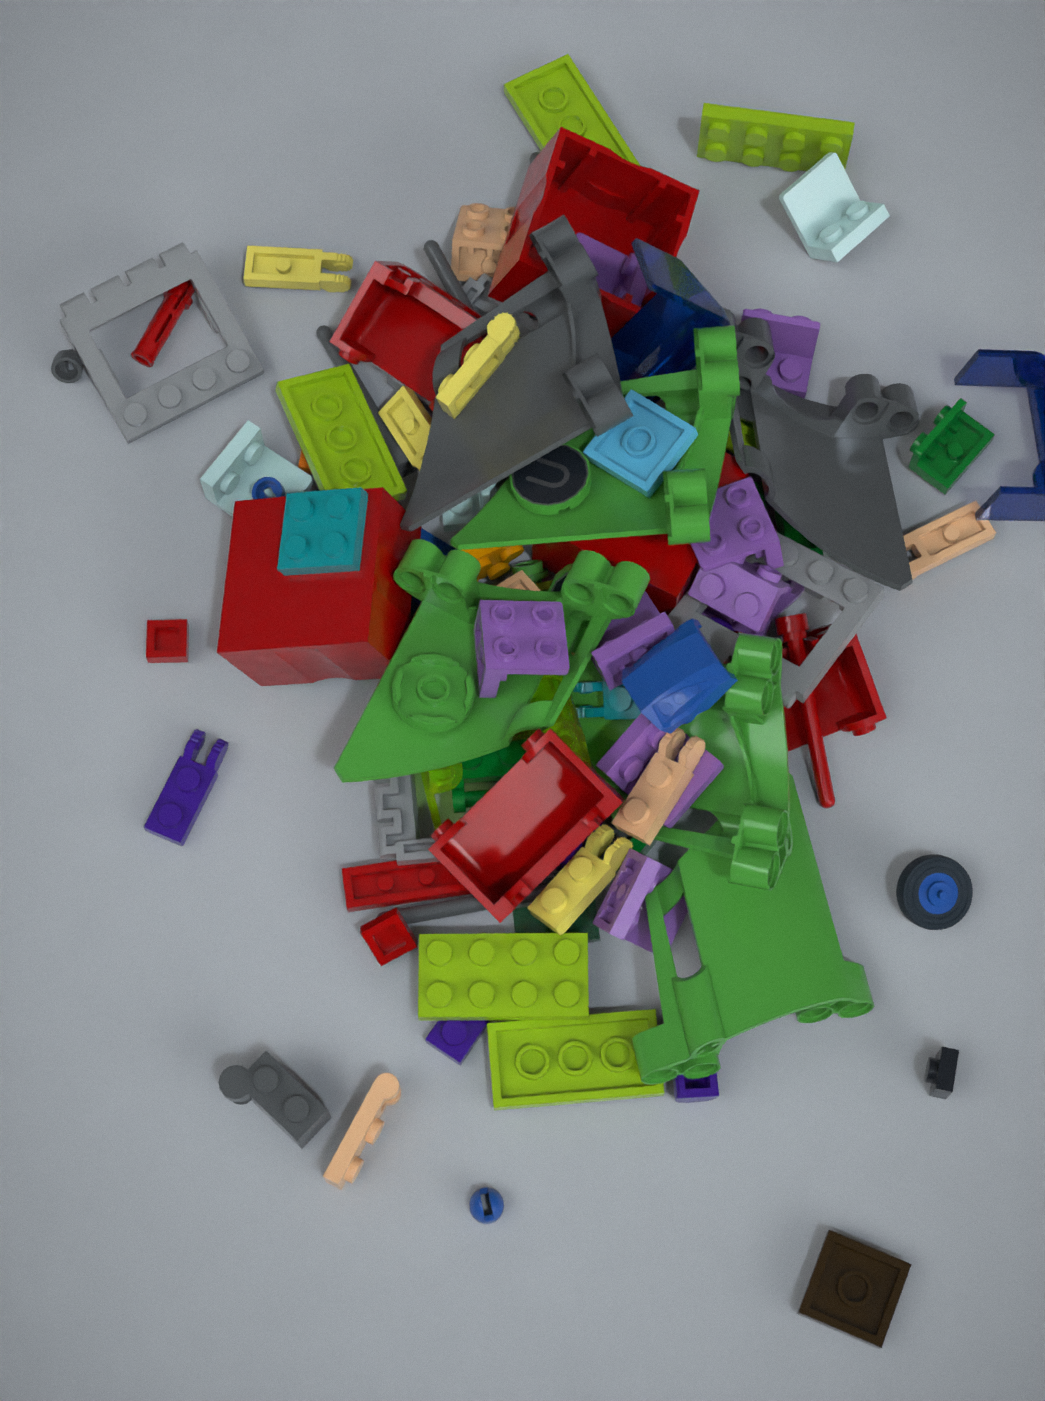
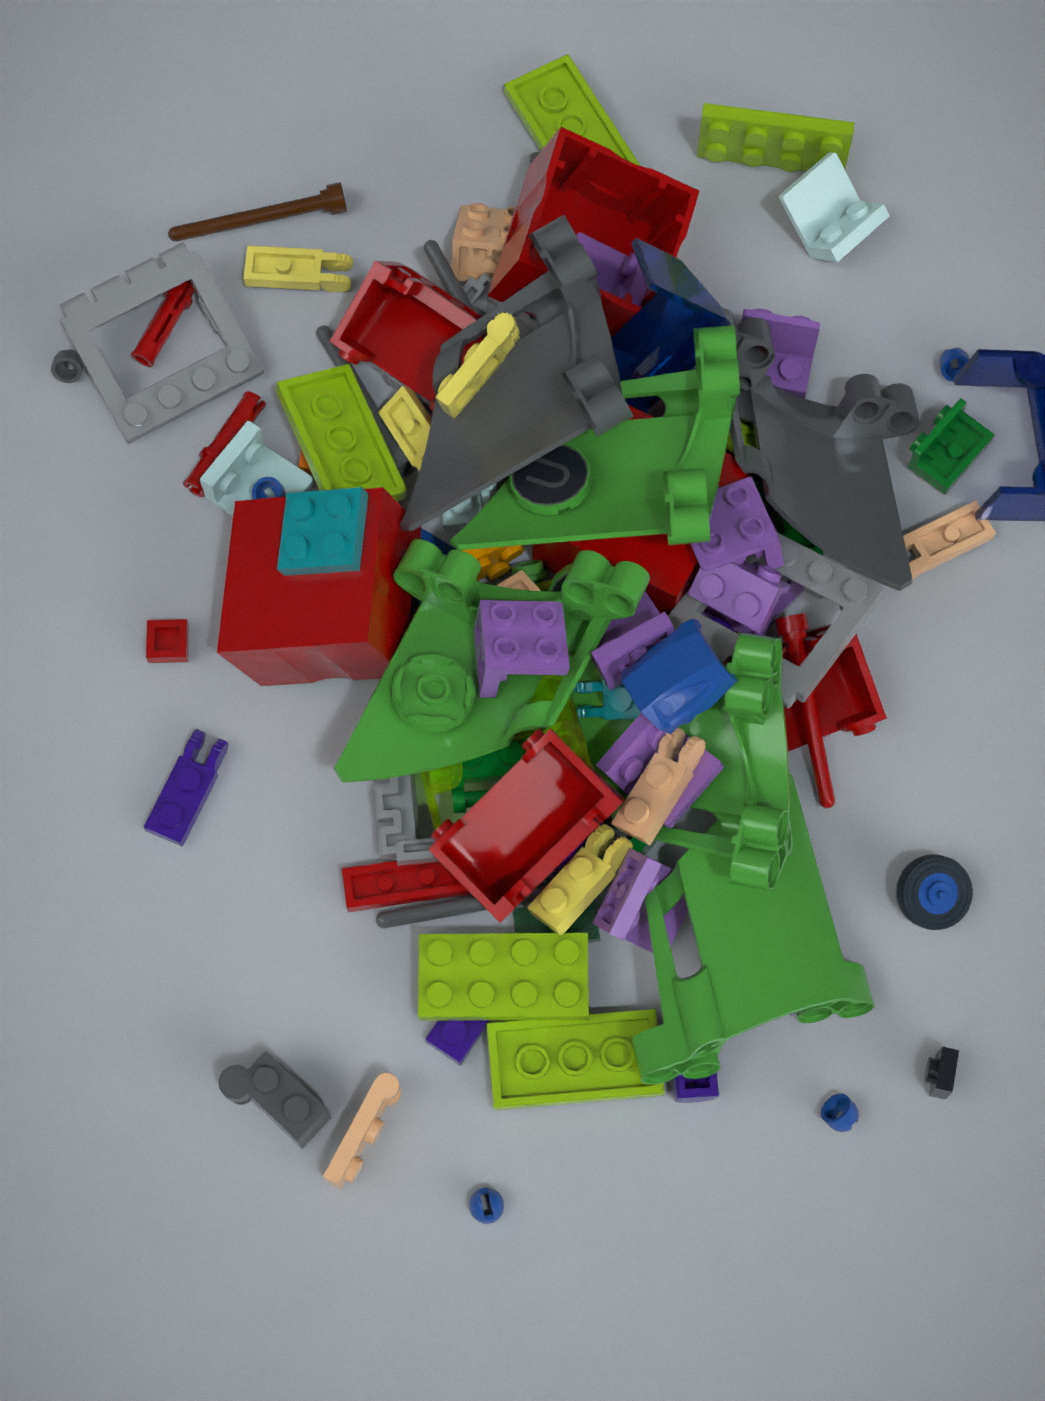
(245, 410): none -> red pin
(329, 199): none -> reddish brown piece
(388, 936): red plate -> none
(642, 445): medium azure plate -> none
(843, 1104): none -> blue hinge
(854, 1289): dark brown plate -> none
(945, 362): none -> blue hinge

